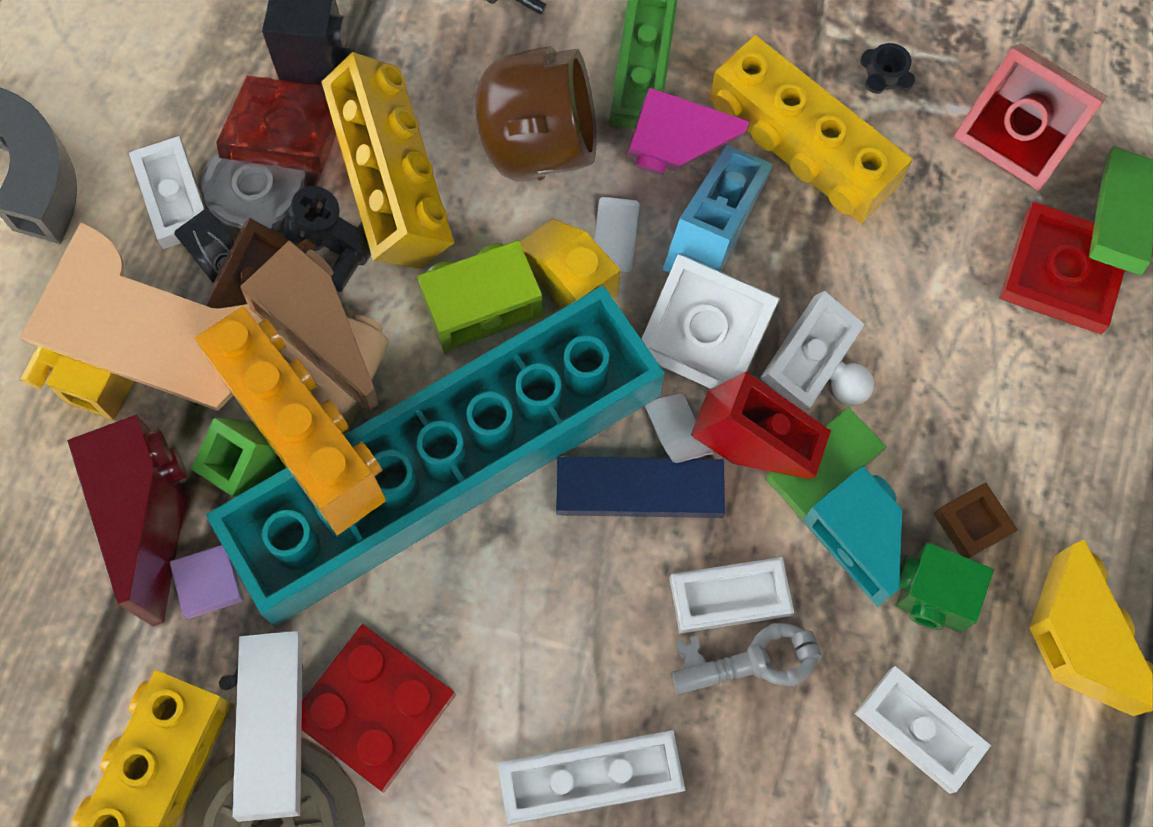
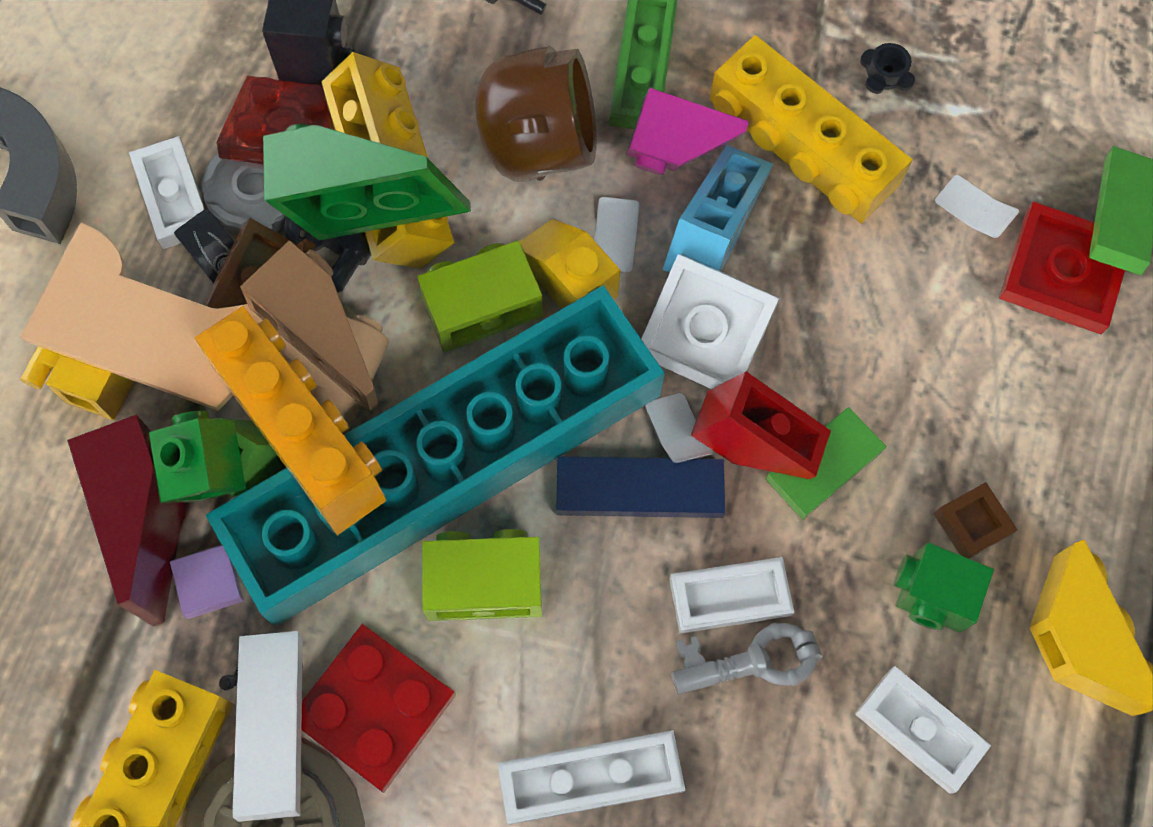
(196, 458): none -> green brick
(352, 184): none -> green slope
(481, 576): none -> lime brick
(814, 356): white plate -> none
(862, 532): teal slope -> none
(975, 207): none -> white sticker
(1029, 116): slope -> none

